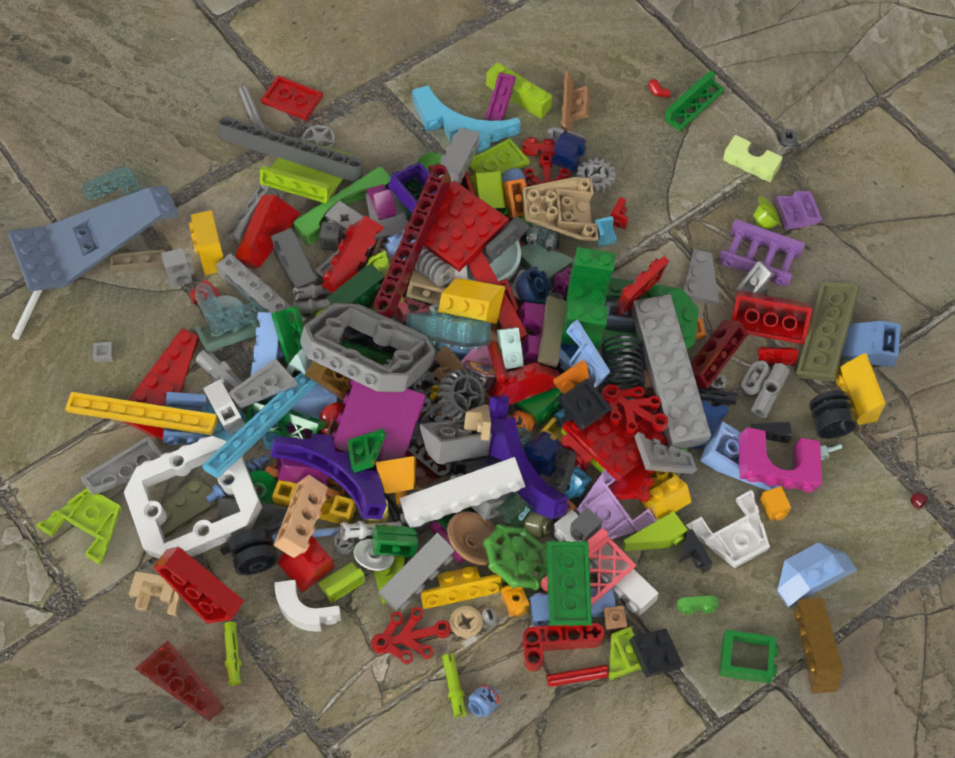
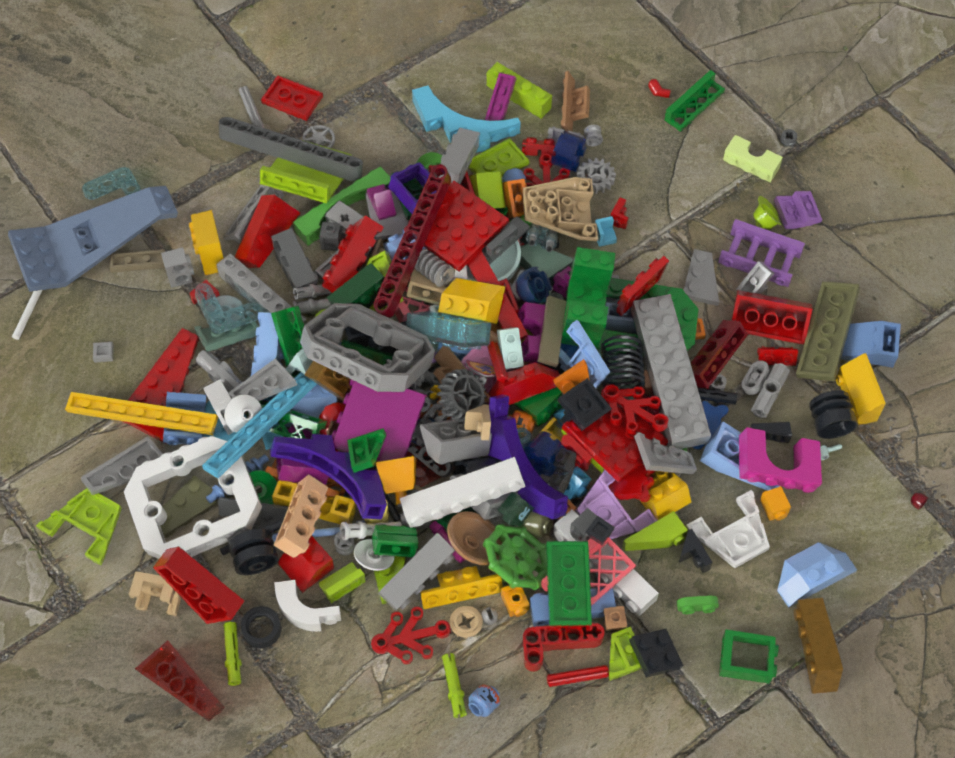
(235, 411): none -> white dish
(258, 612): none -> black tyre
(593, 135): none -> light grey wheel
(599, 530): none -> black plate

